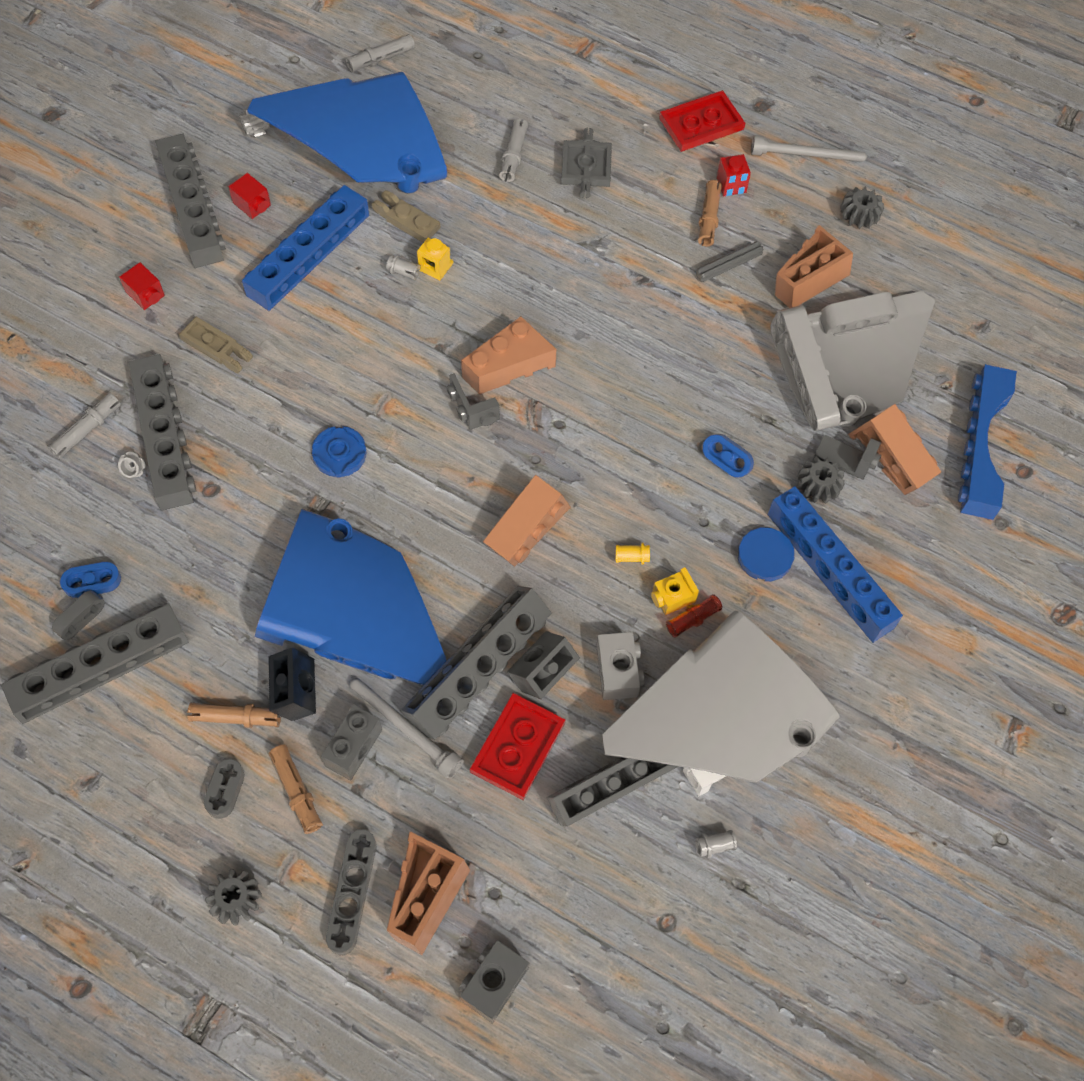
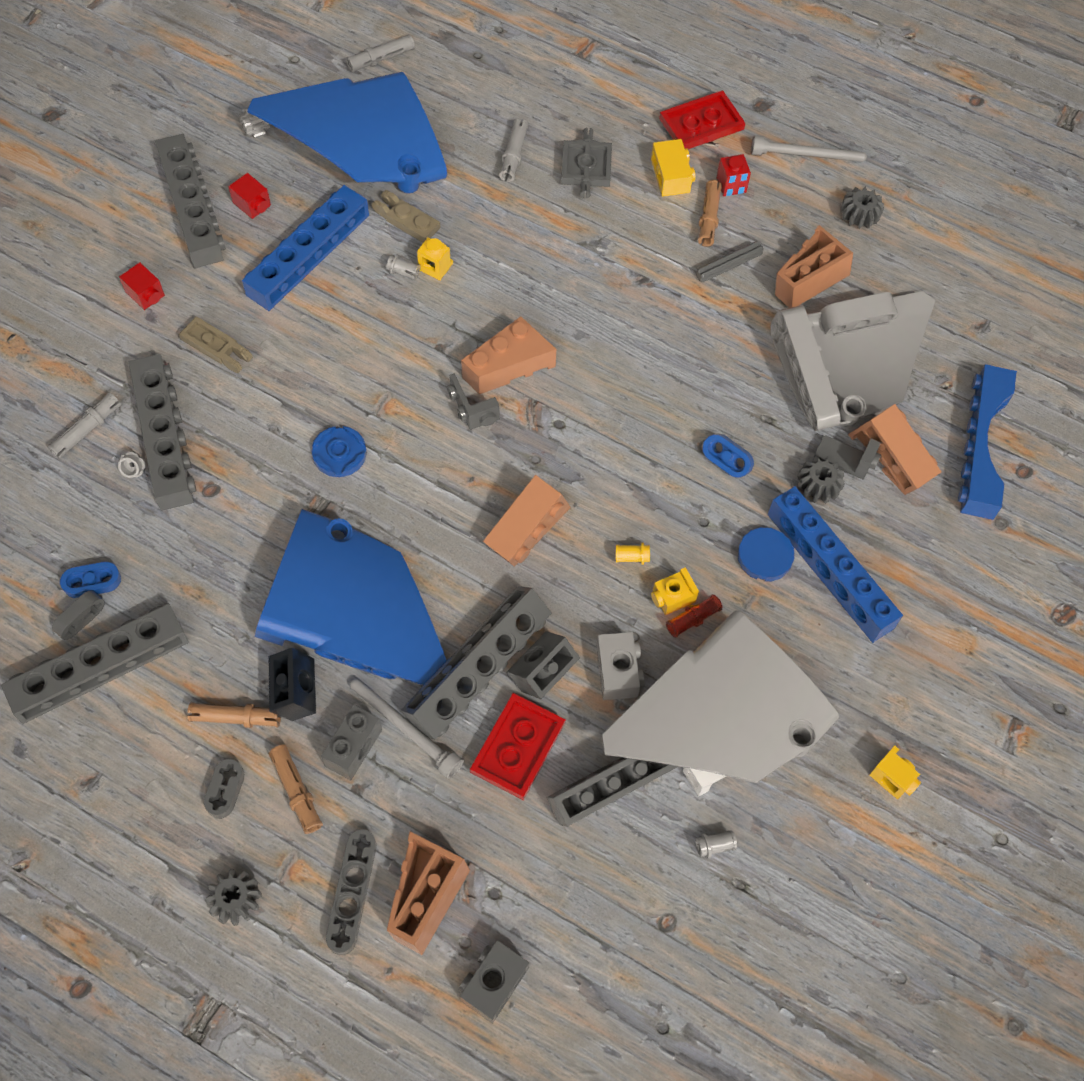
(672, 167): none -> yellow brick
(896, 774): none -> yellow brick

